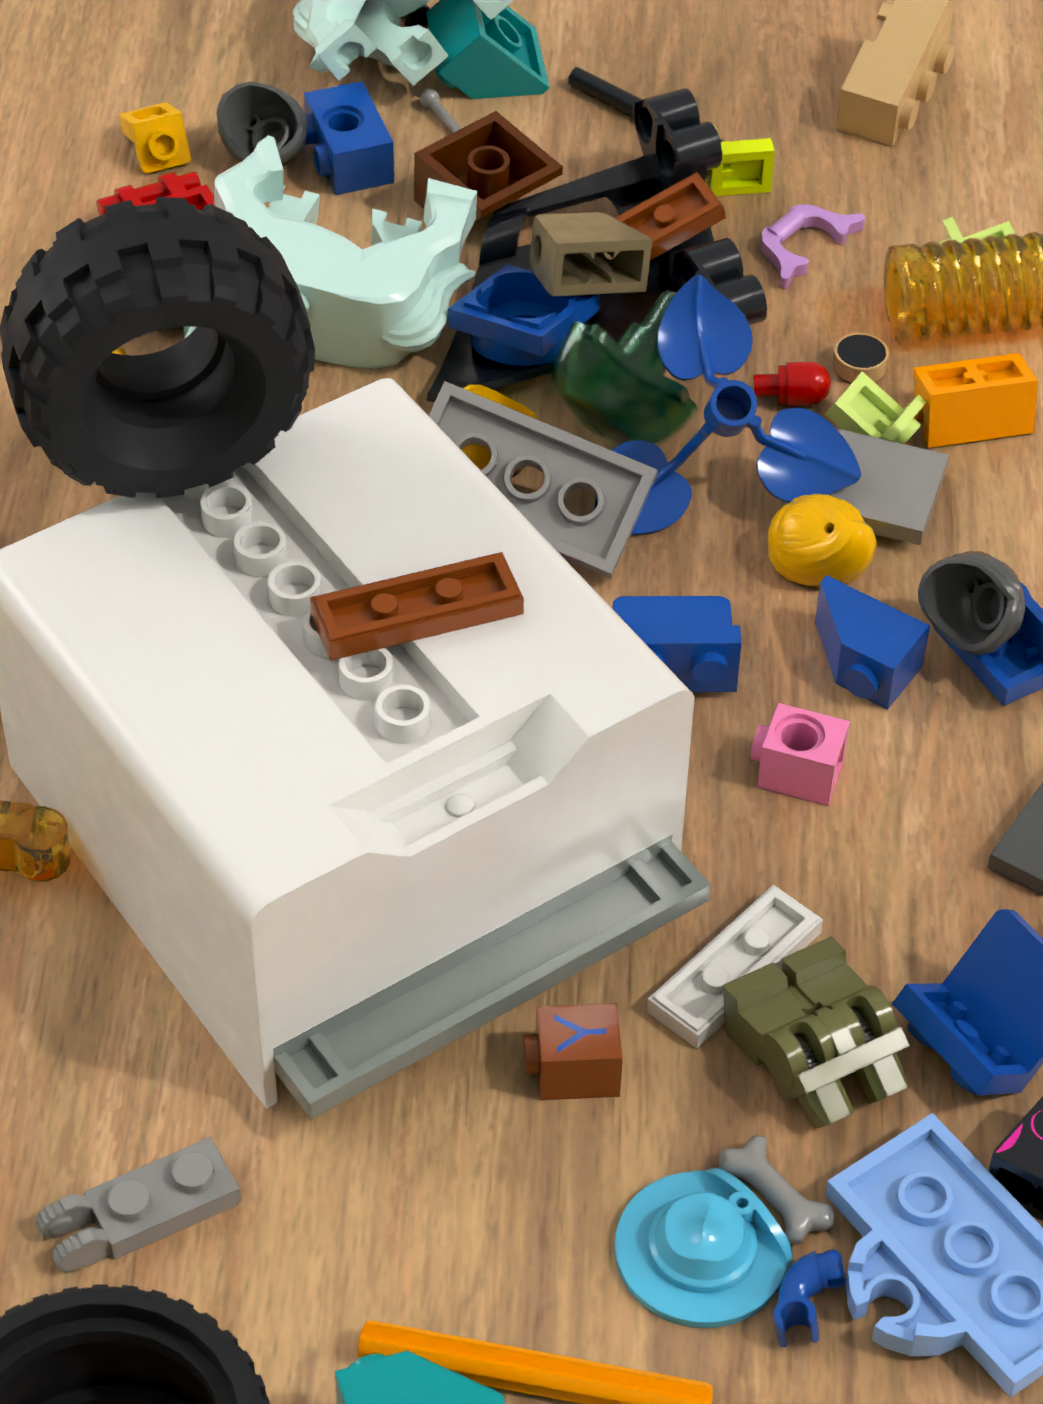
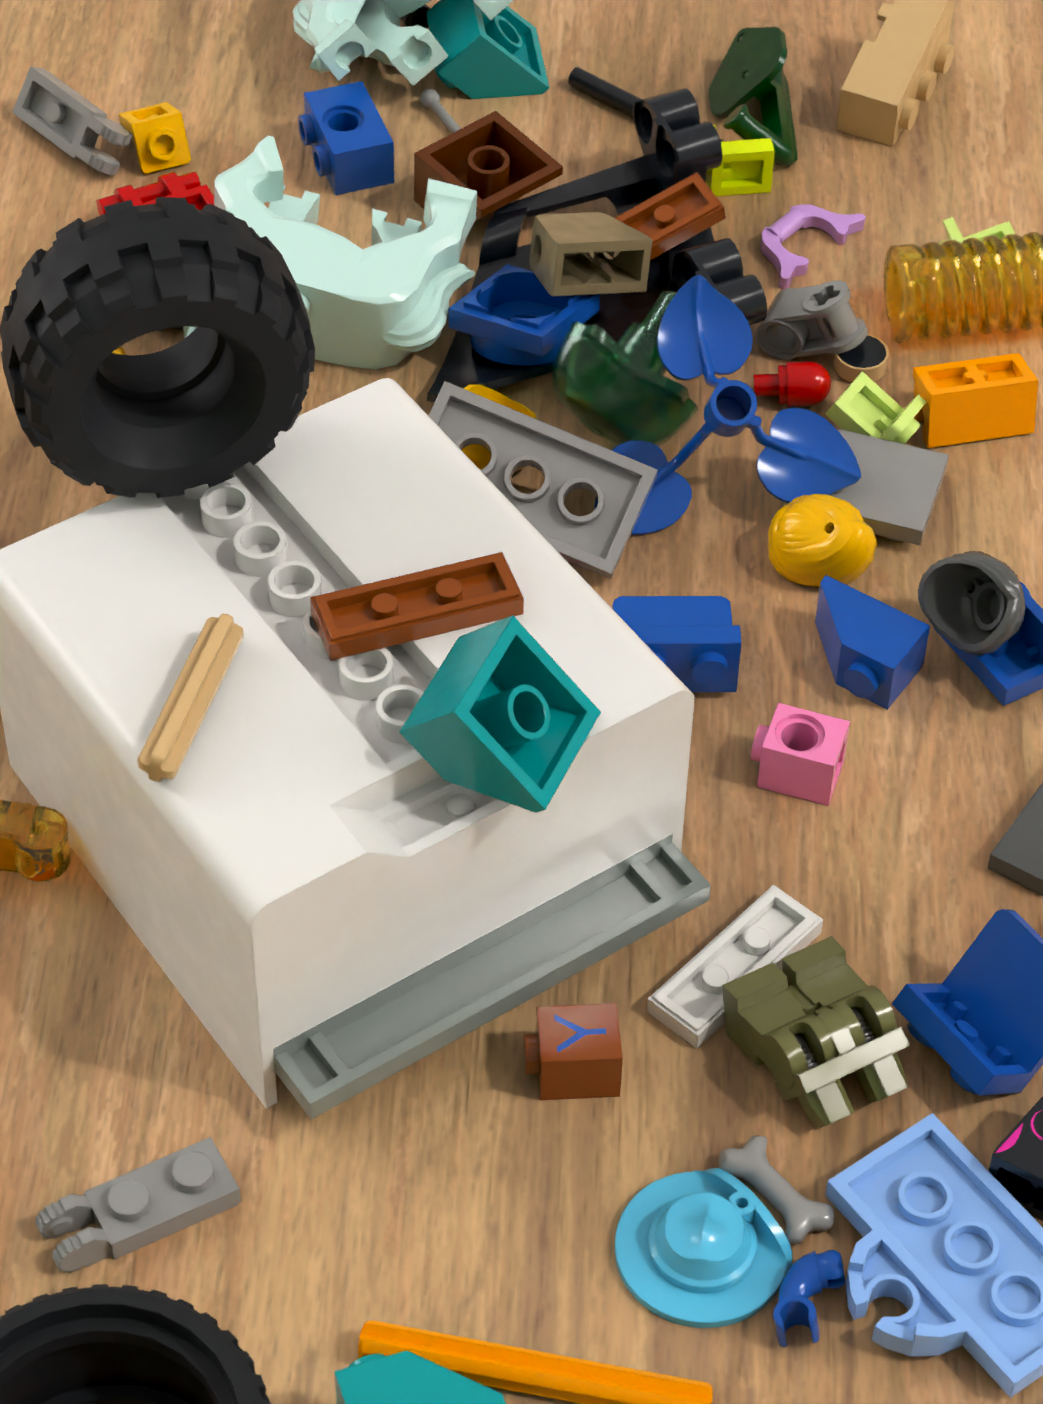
(69, 120): none -> light grey hinge
(190, 698): none -> tan axle
(257, 111): dark grey hair -> none
(501, 717): none -> teal slope
(756, 70): none -> dark green piece
(808, 320): none -> light grey piece

